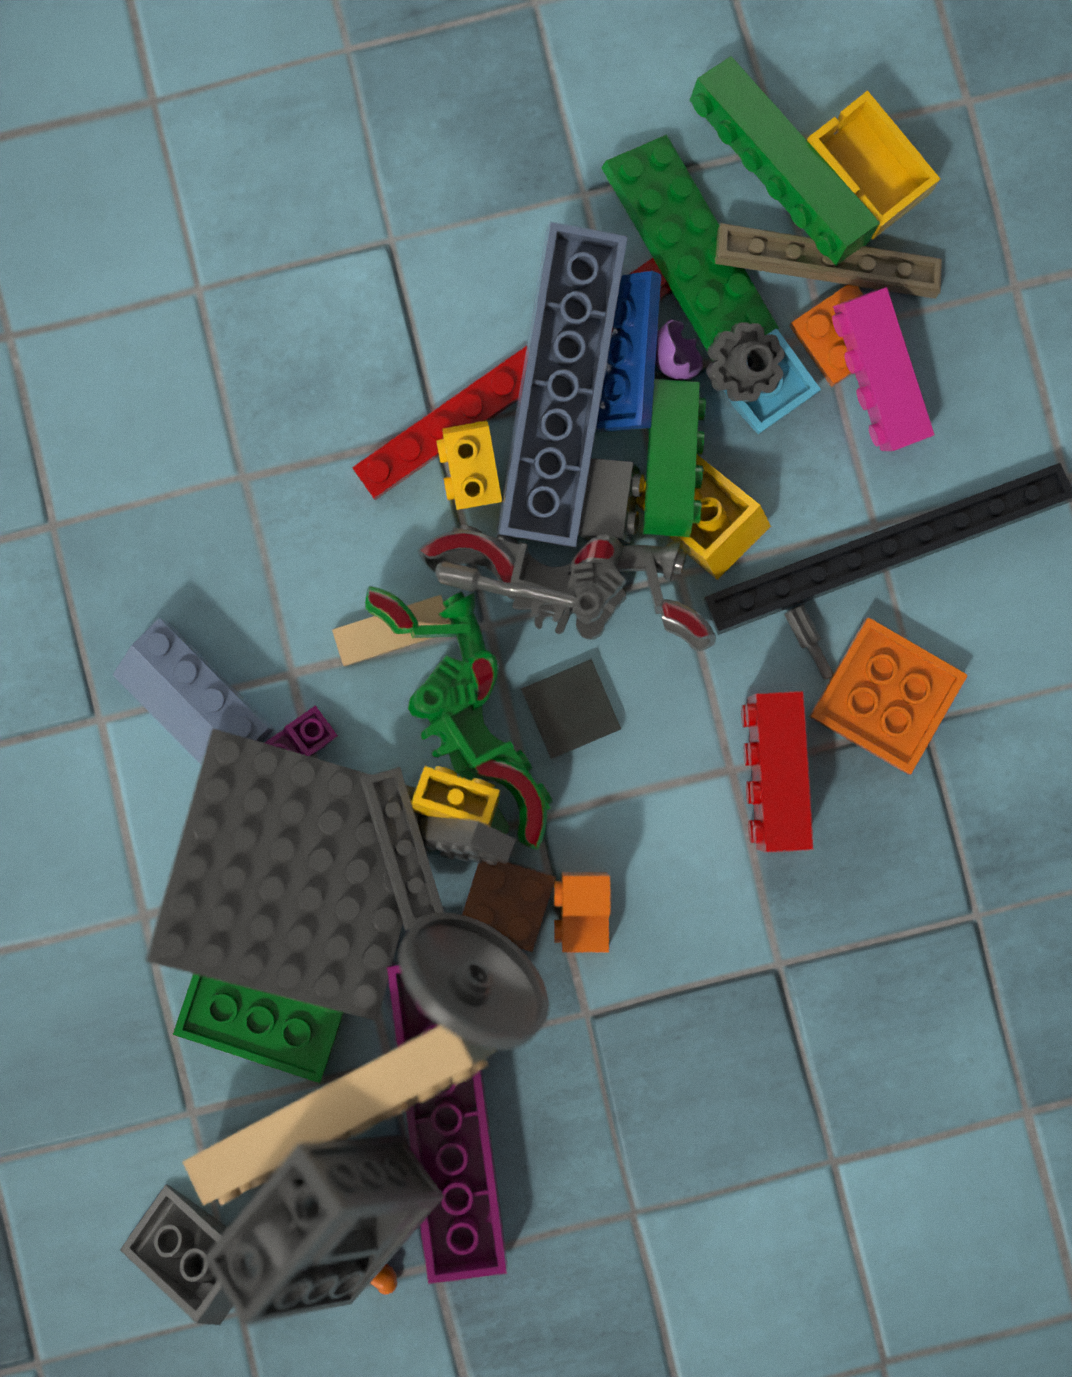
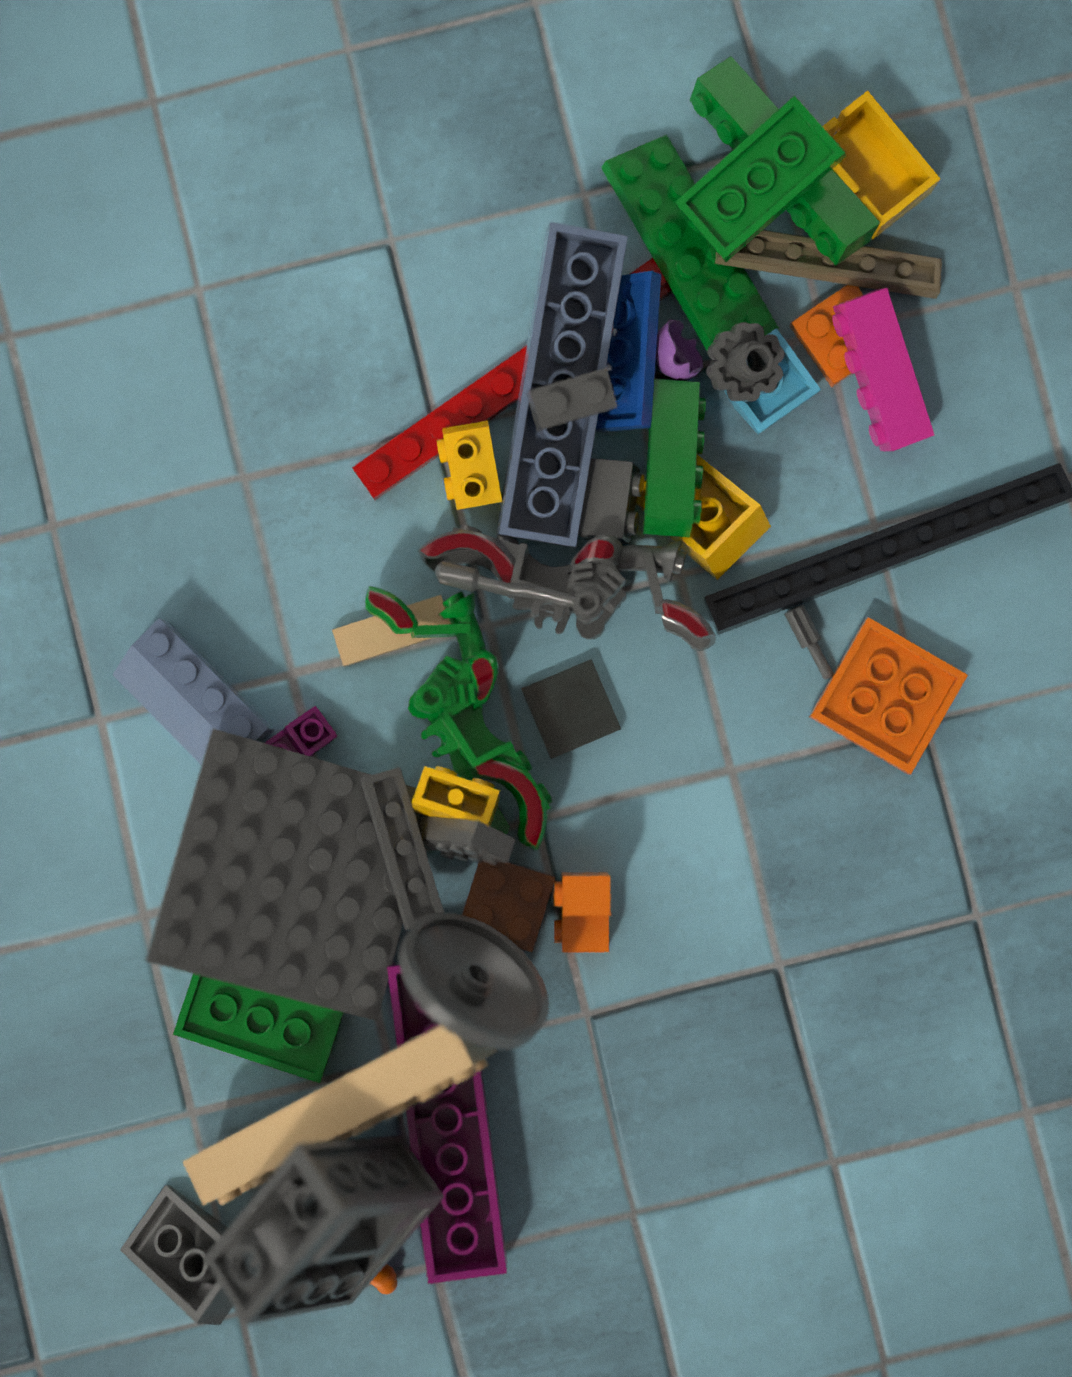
(571, 399): none -> dark grey brick
(760, 178): none -> green plate
(778, 772): red brick -> none

